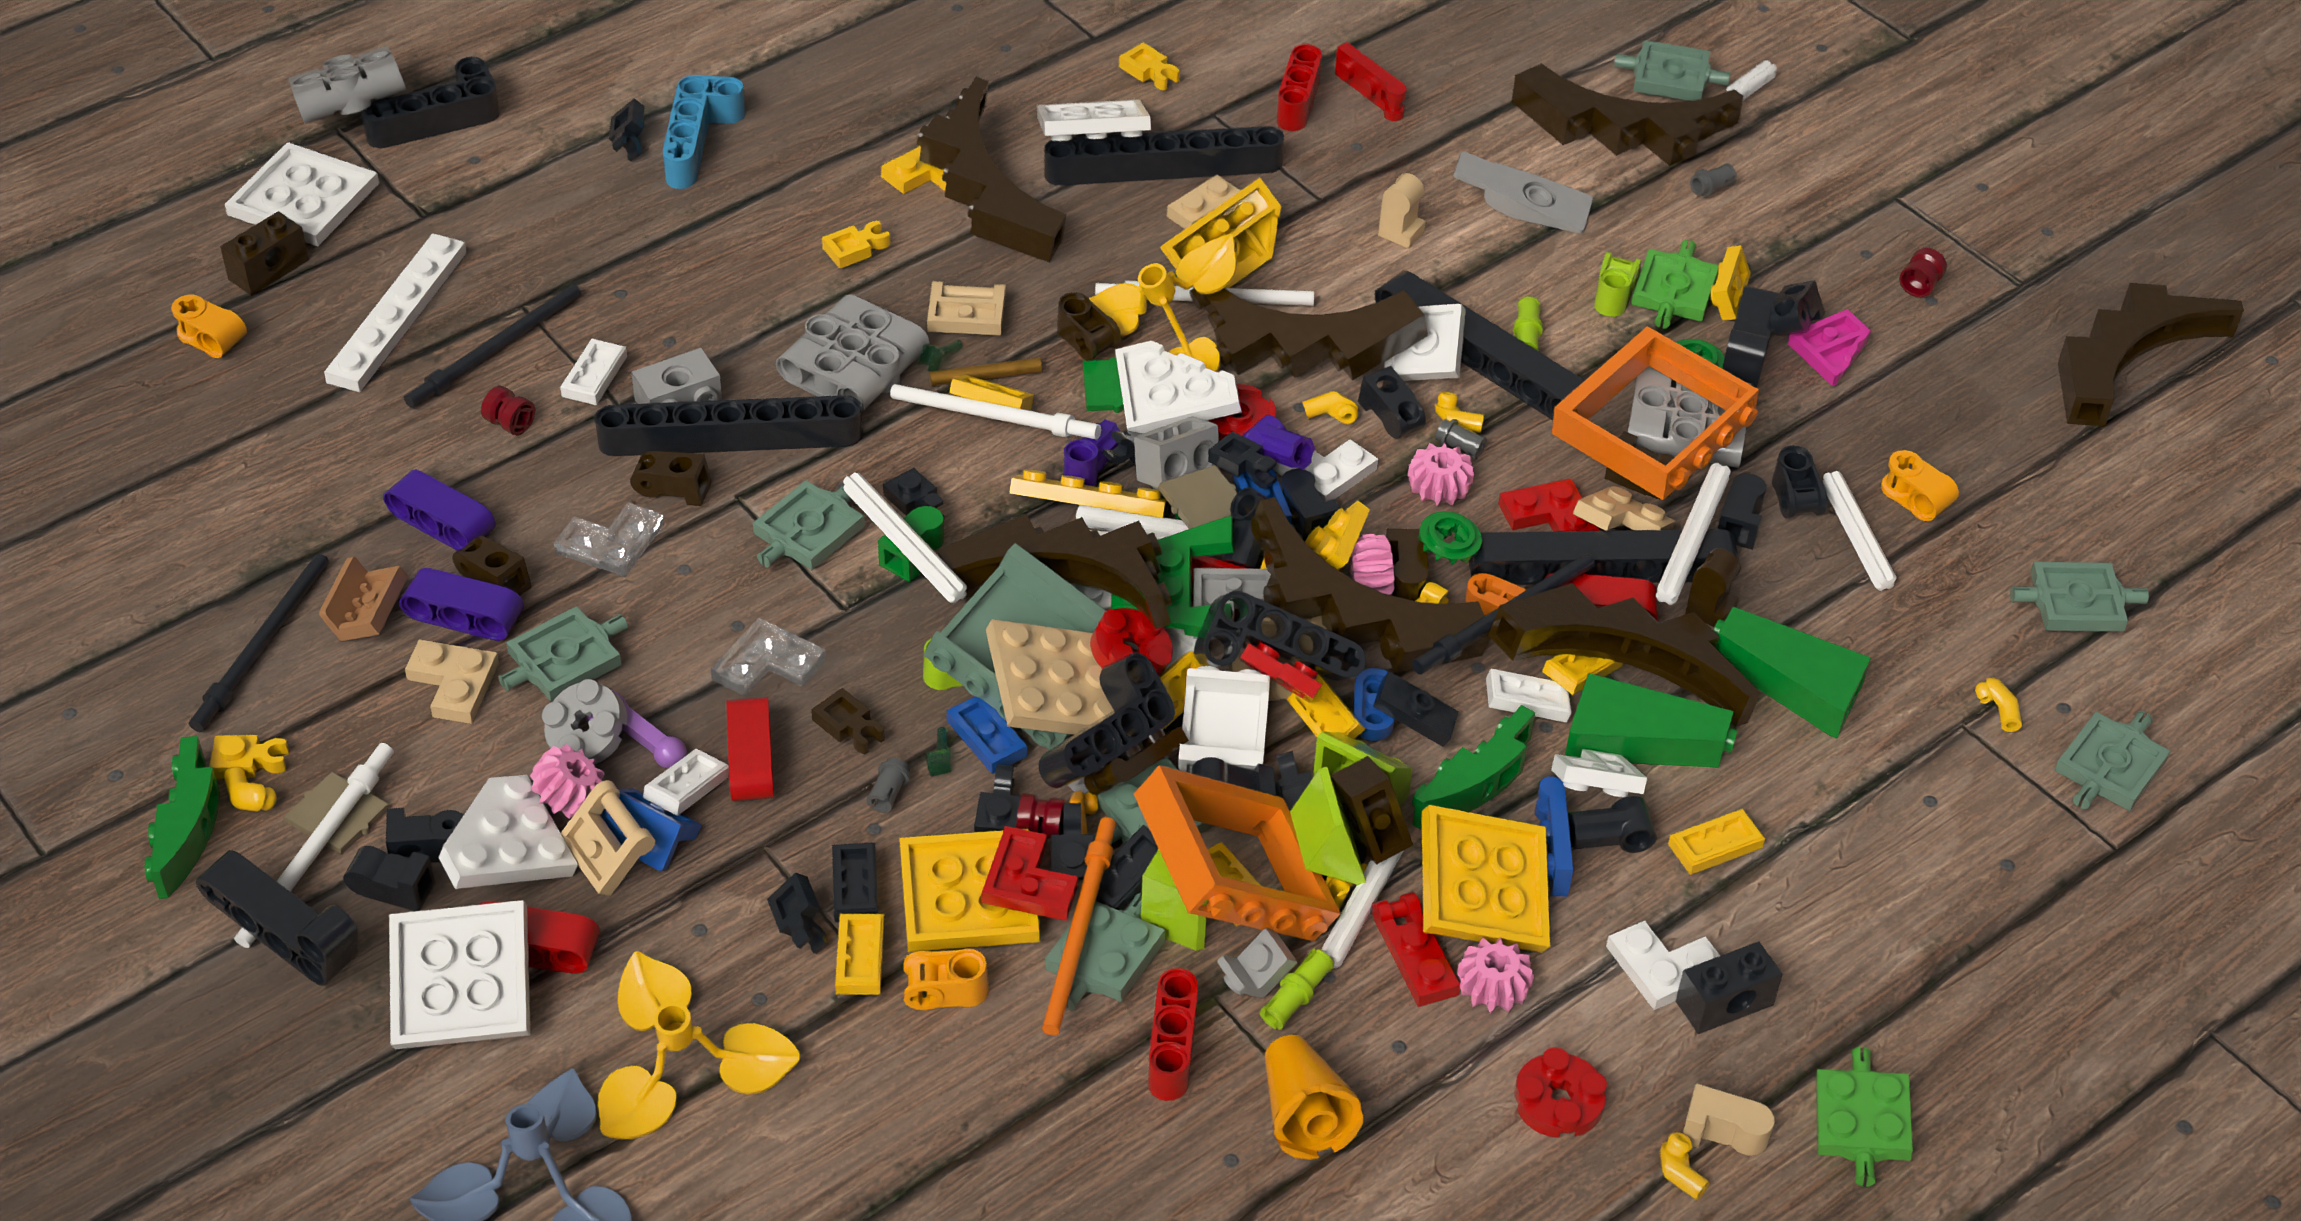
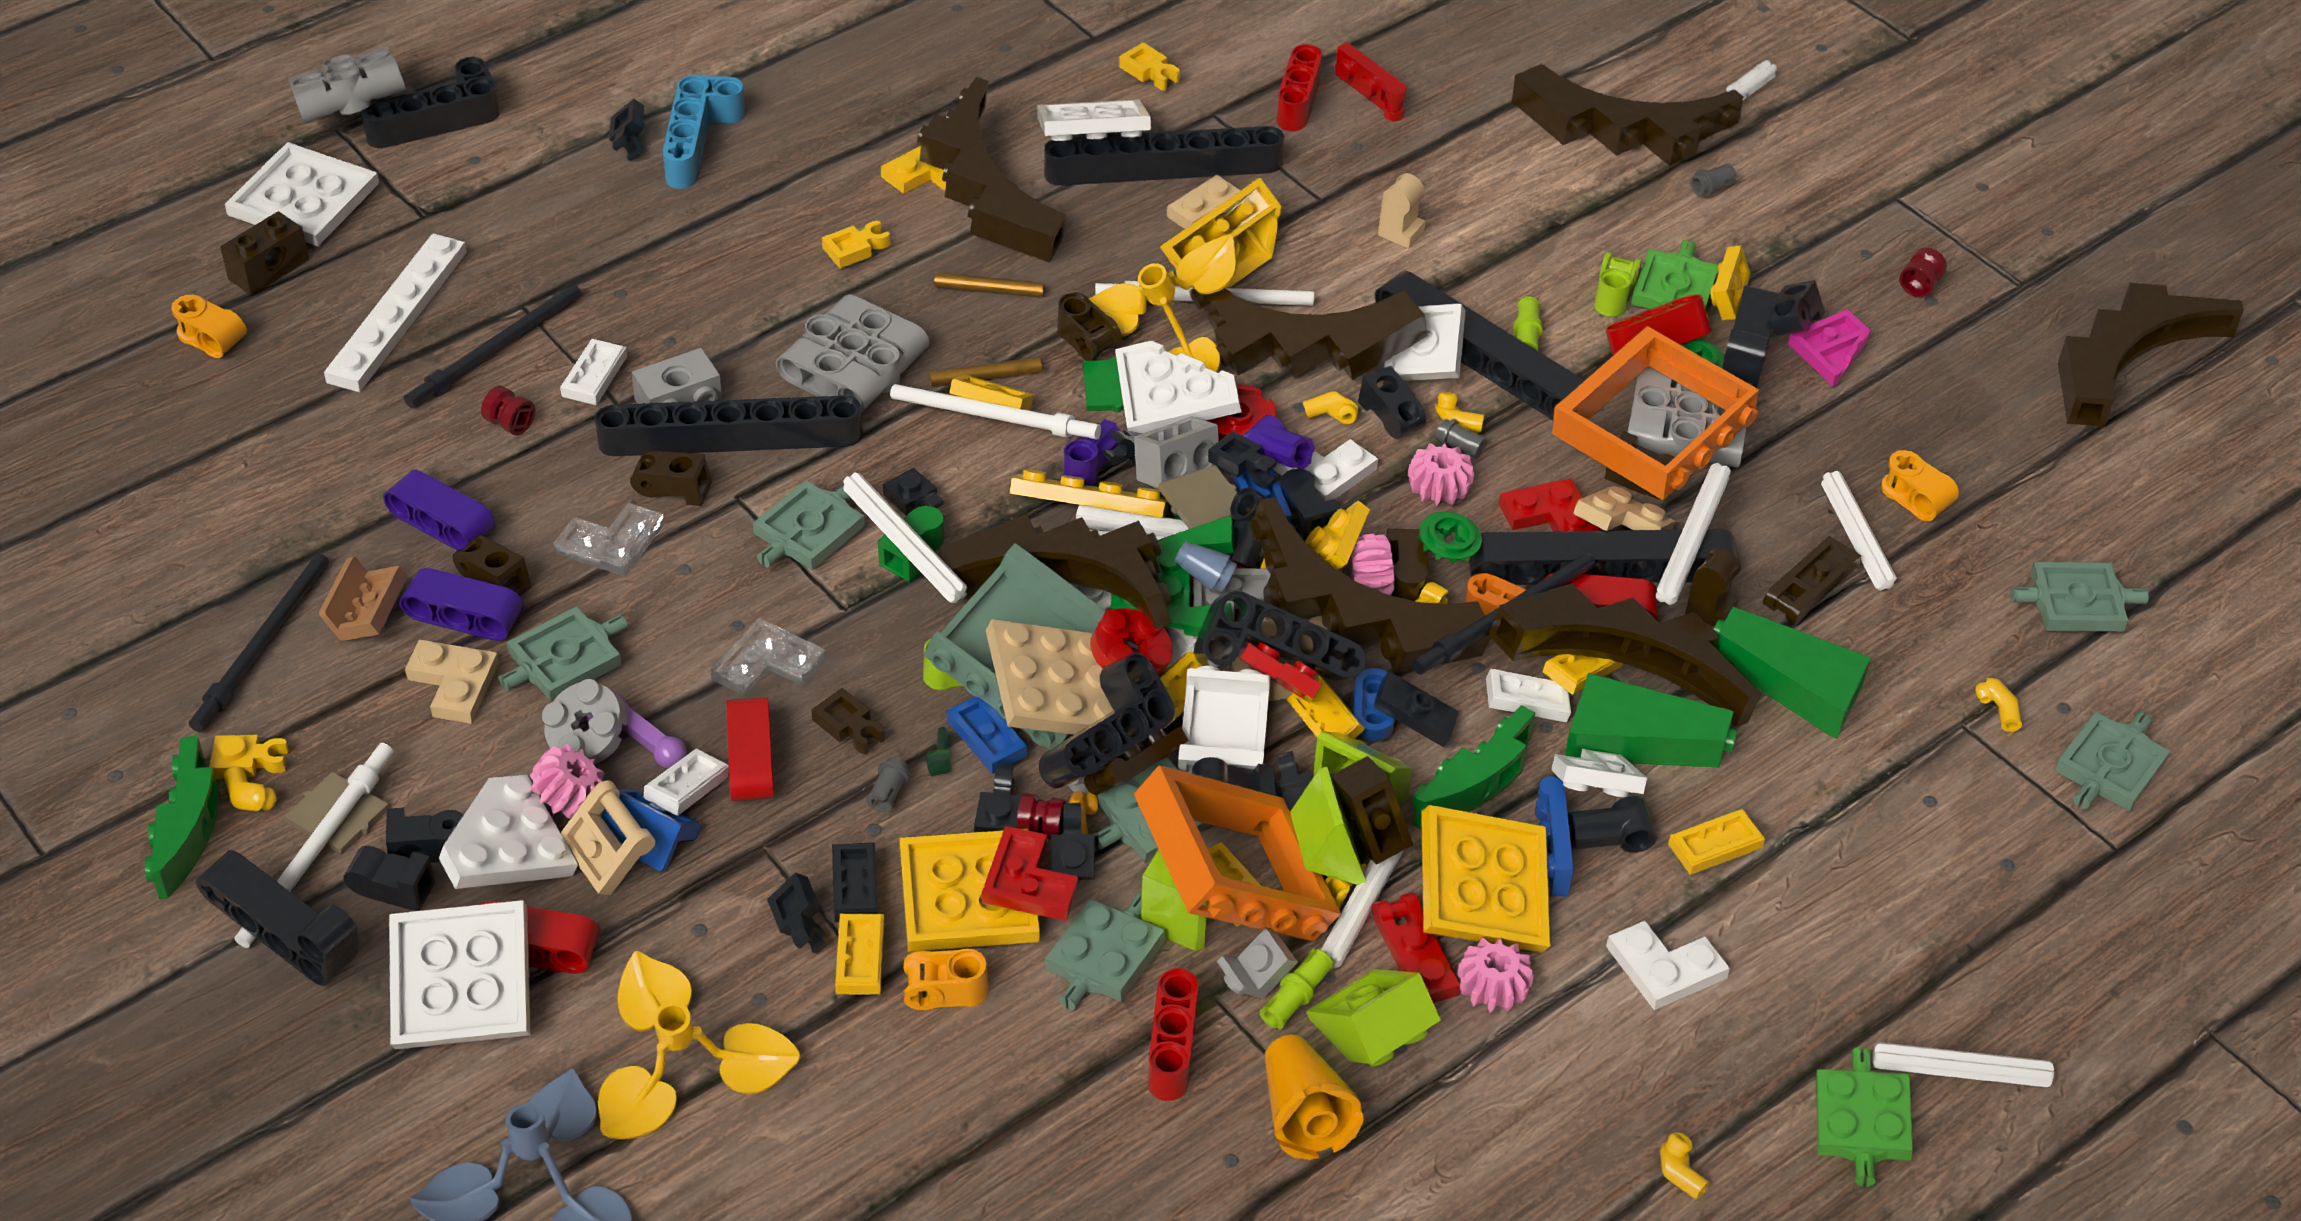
(933, 355): clear green hand -> none
(966, 309): tan plate -> none
(987, 284): none -> pearl gold bar
(1097, 860): orange bar -> none
(1125, 873): black plate -> none
(1206, 565): none -> sand blue cone
(1376, 1015): none -> lime slope
(1525, 194): light grey piece -> none
(1566, 1072): red plate -> none
(1671, 70): sand green plate -> none
(1677, 320): none -> red beam
(1728, 987): black brick -> none
(1728, 1121): tan leg -> none
(1743, 508): black leg -> none
(1798, 483): black piece -> none
(1812, 579): none -> dark brown plate
(1963, 1064): none -> white axle

